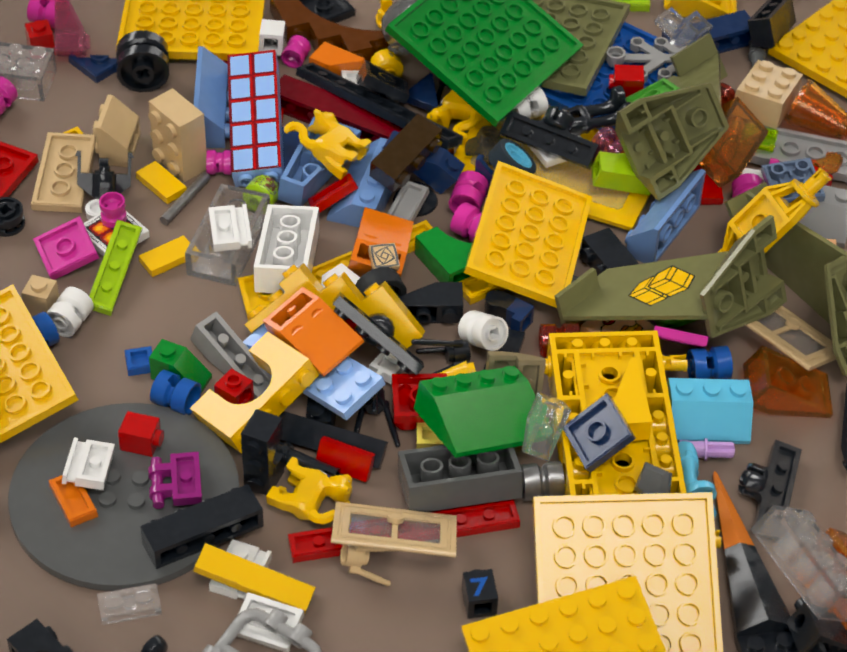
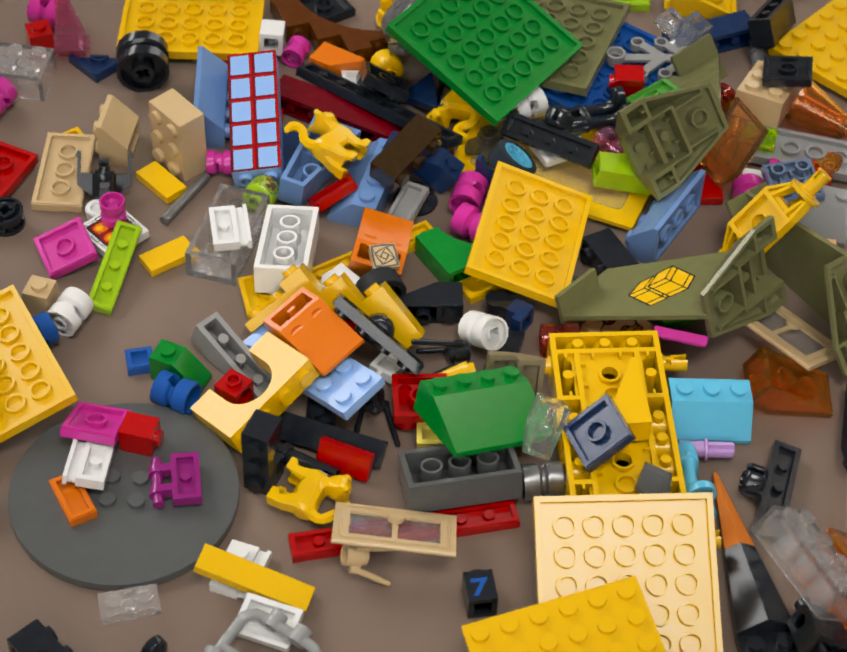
(93, 423): none -> dark pink tile
(207, 522): black brick -> none
(710, 364): blue wheel -> none
(787, 71): none -> black tile

